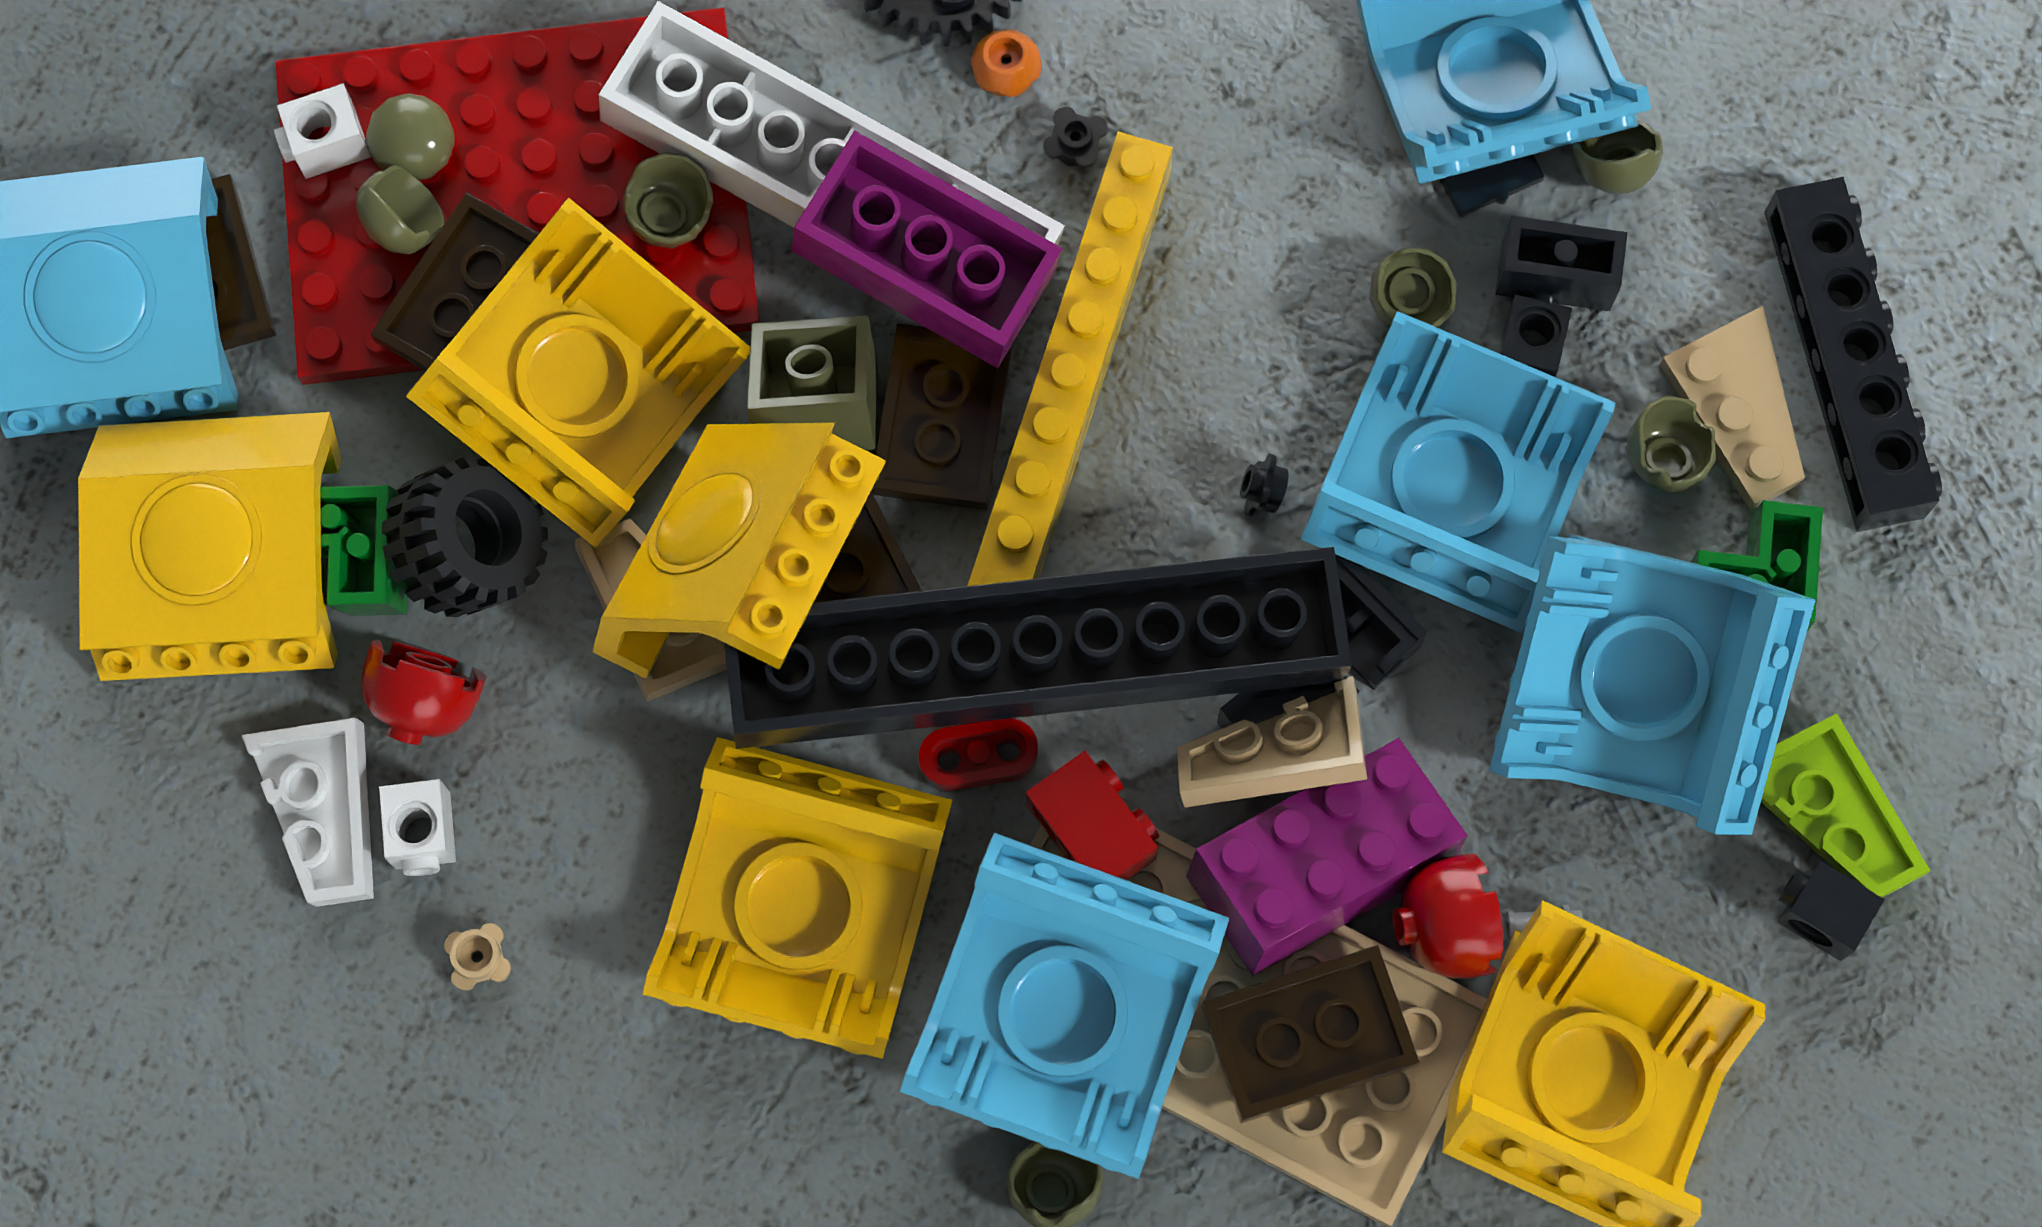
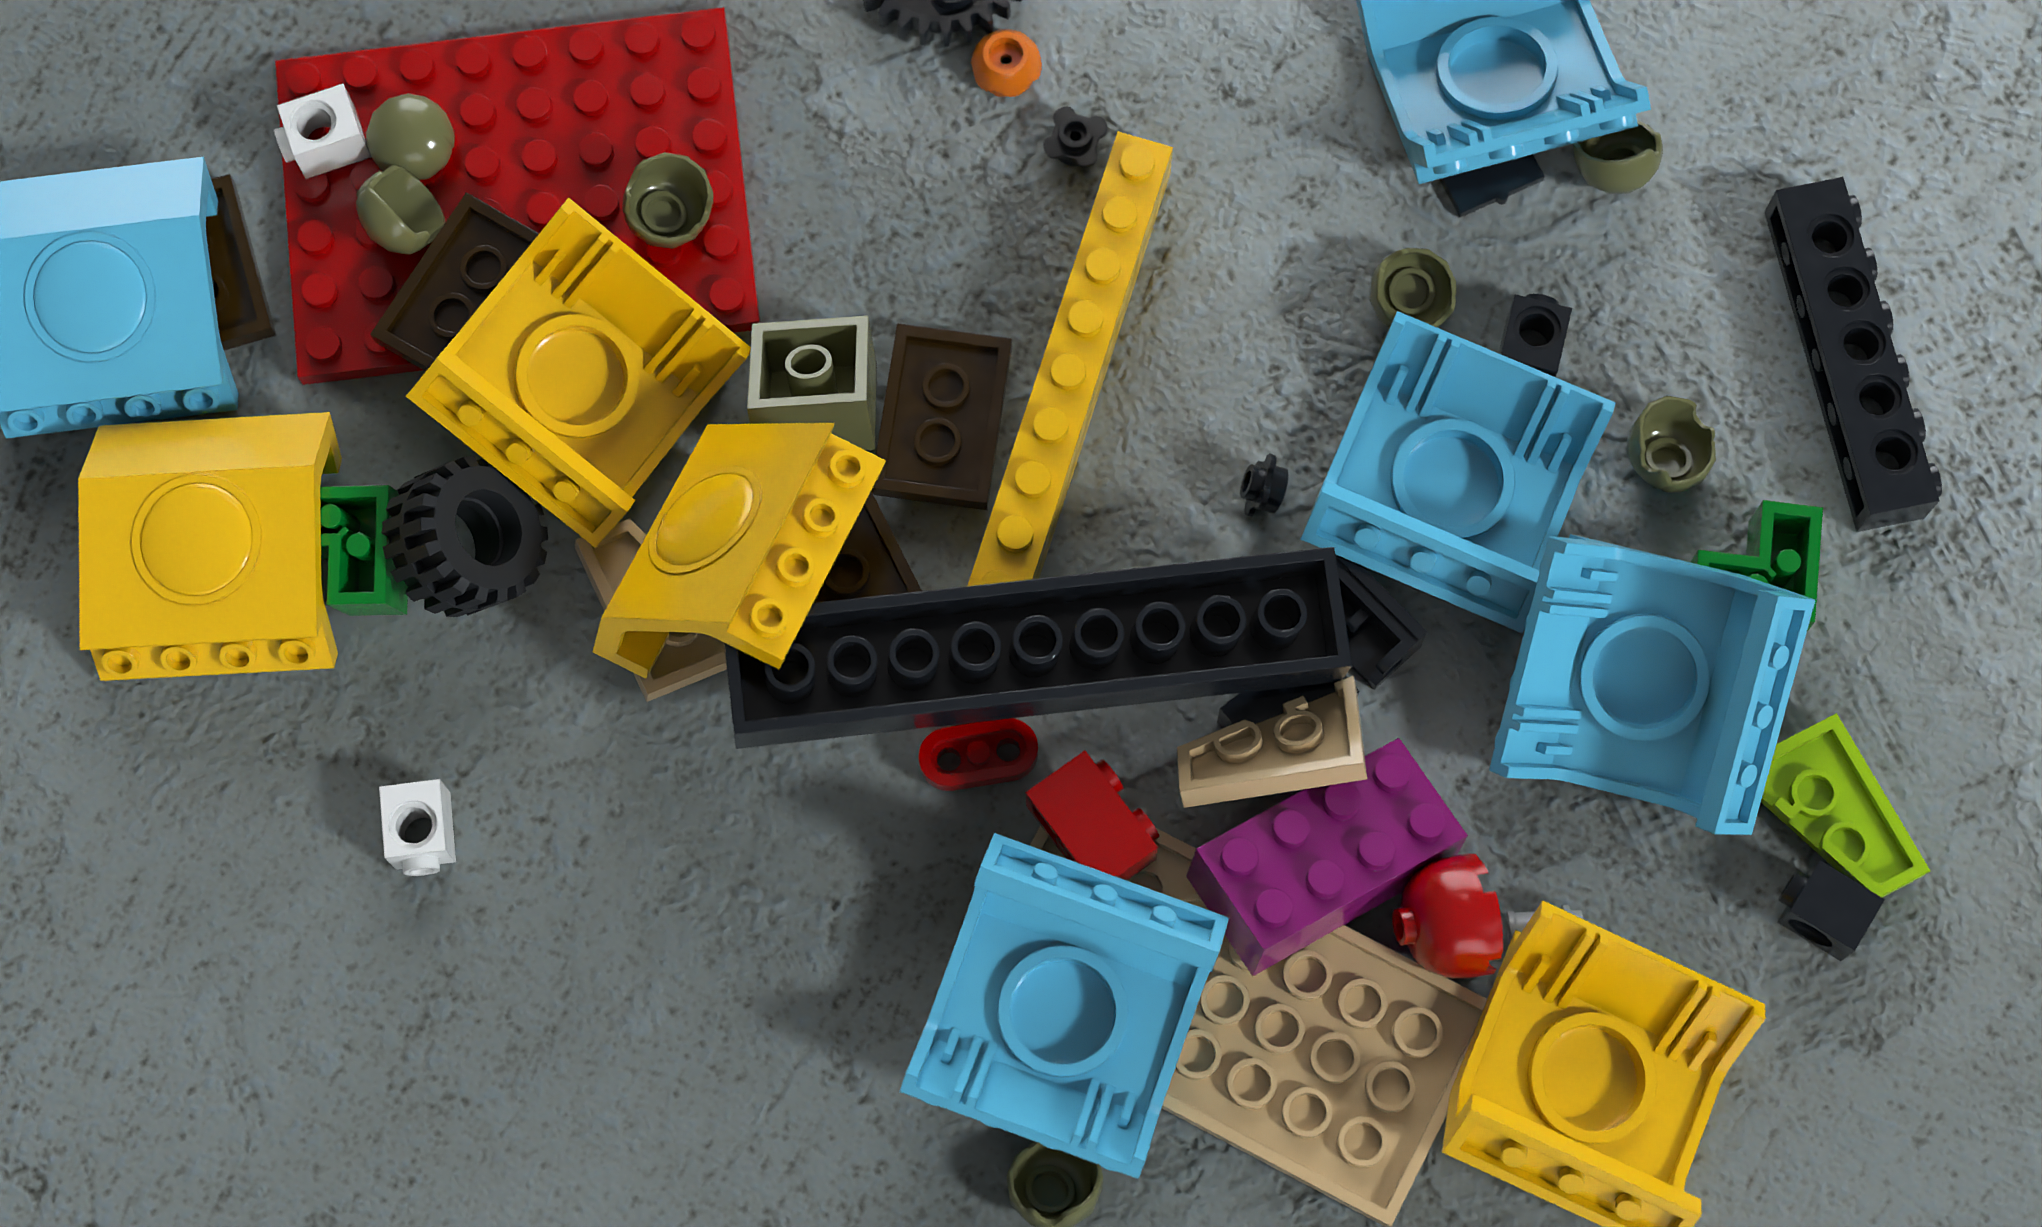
(321, 800): white wing -> none
(418, 691): red cylinder -> none
(463, 946): tan plate -> none
(755, 123): white brick -> none
(799, 898): yellow panel -> none
(925, 249): magenta brick -> none
(1309, 1034): dark brown plate -> none
(1562, 261): black brick -> none
(1742, 397): tan wing -> none

